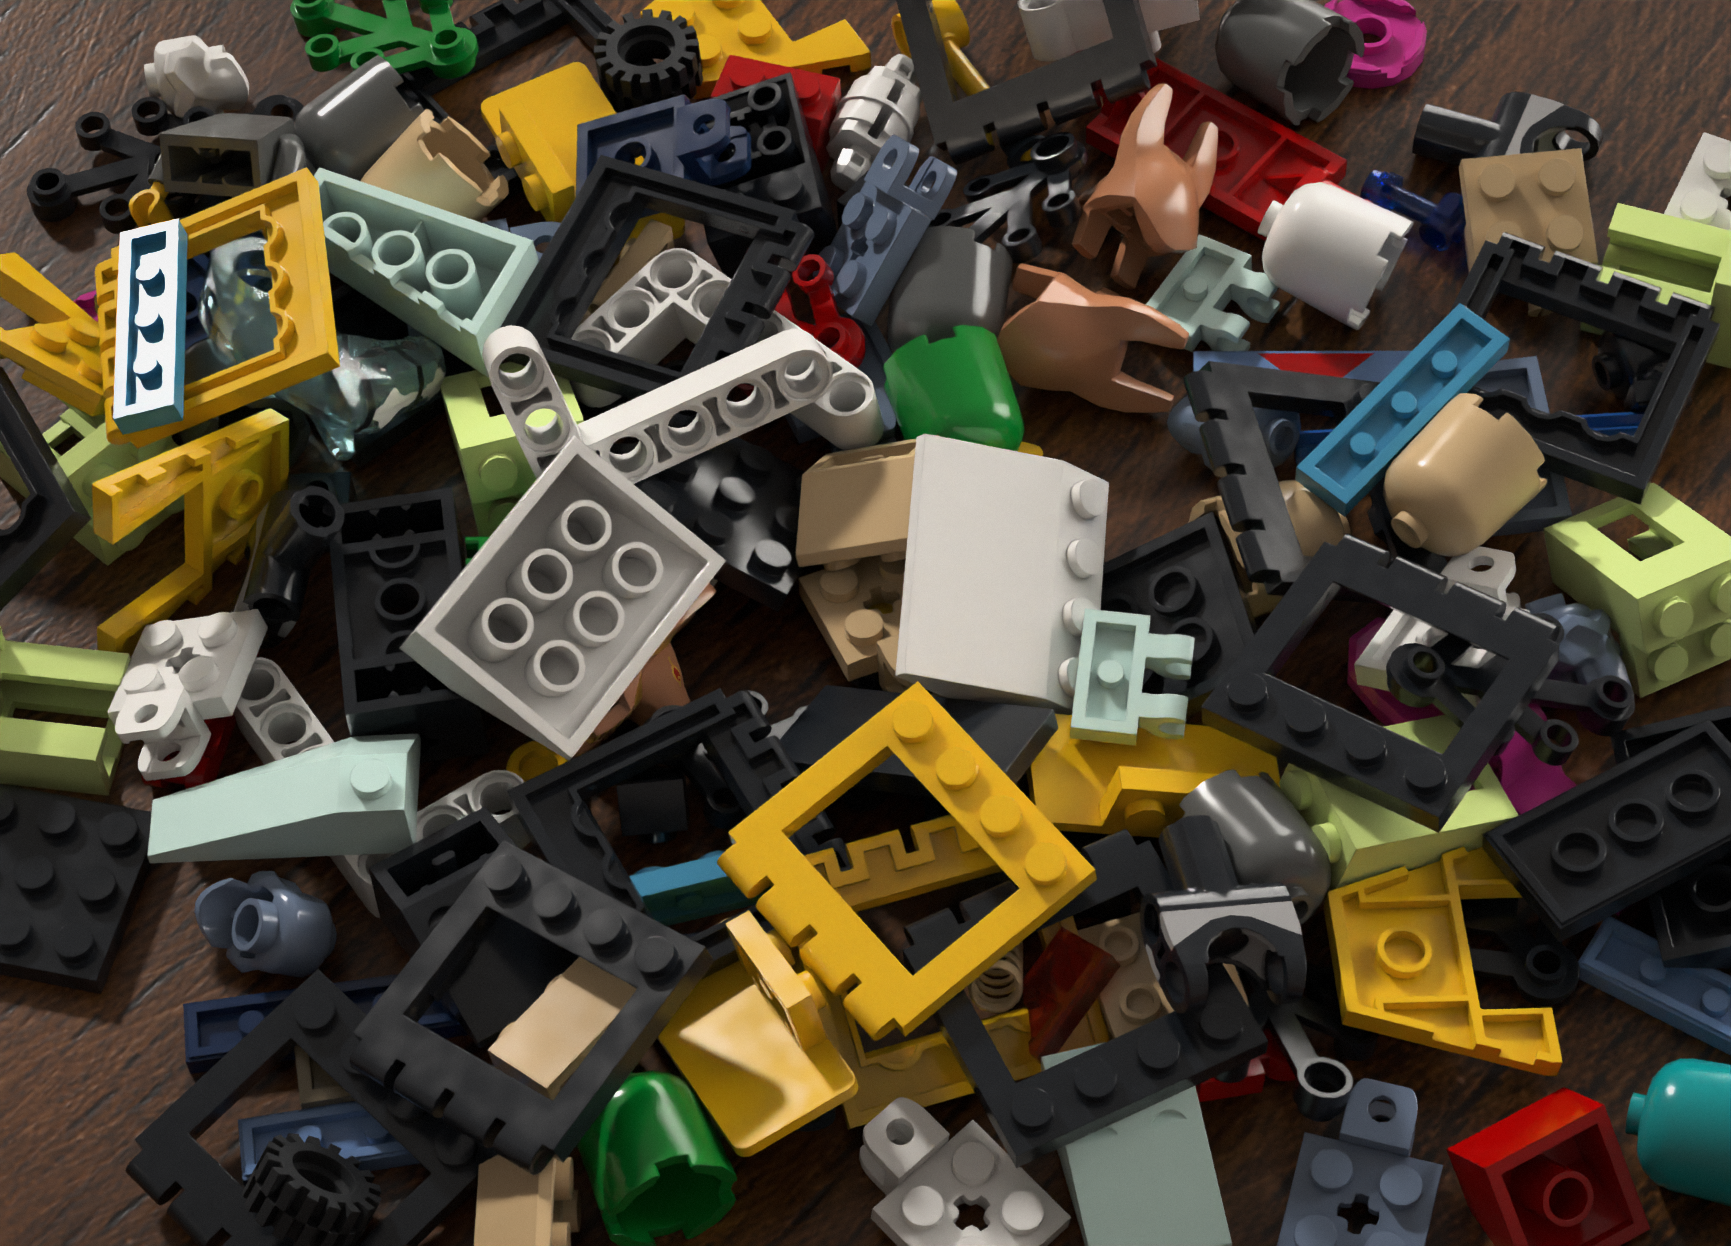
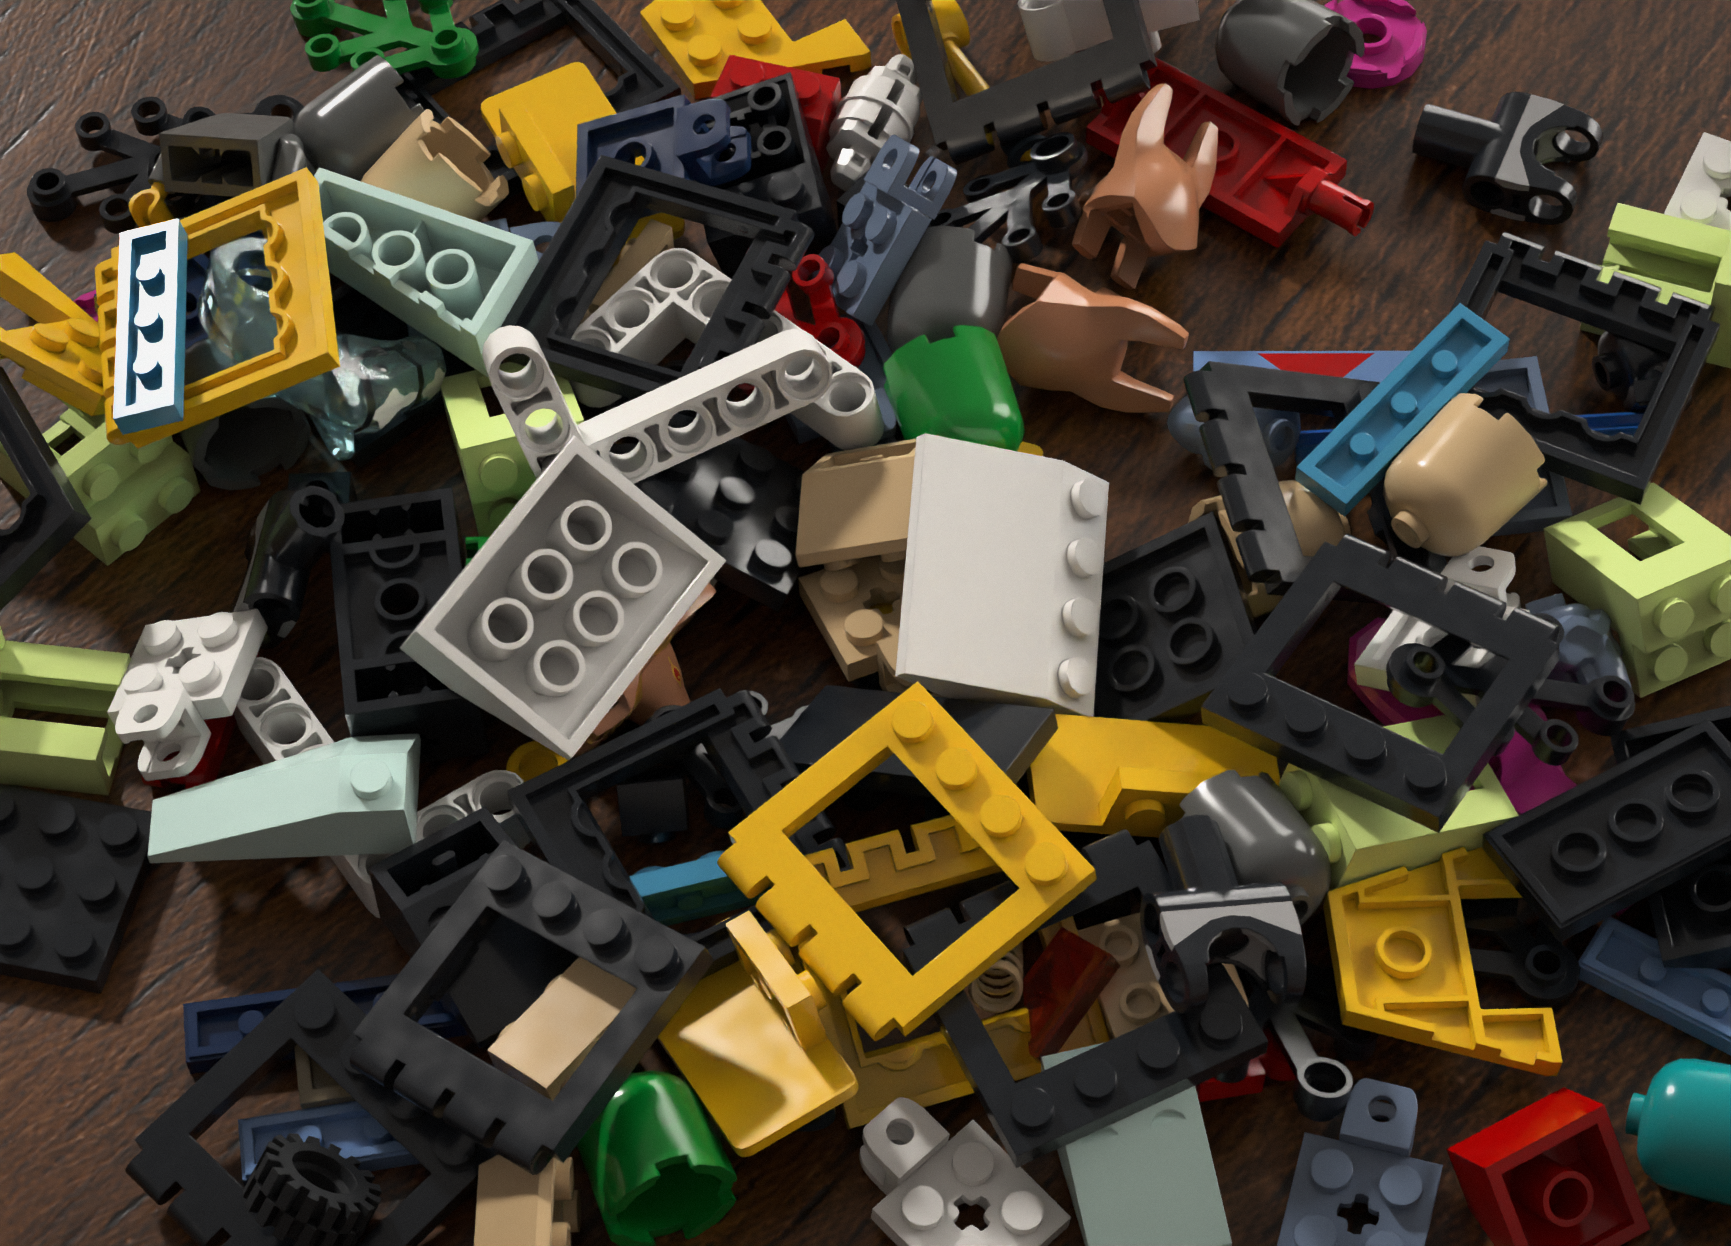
(195, 75): white head -> none
(224, 489): yellow wing -> none
(266, 924): sand blue head -> none
(646, 40): black tyre -> none
(1111, 678): light aqua plate -> none
(1203, 287): light aqua plate -> none
(1332, 249): white cylinder -> none
(1440, 222): clear blue bar -> none
(1530, 197): tan plate -> none

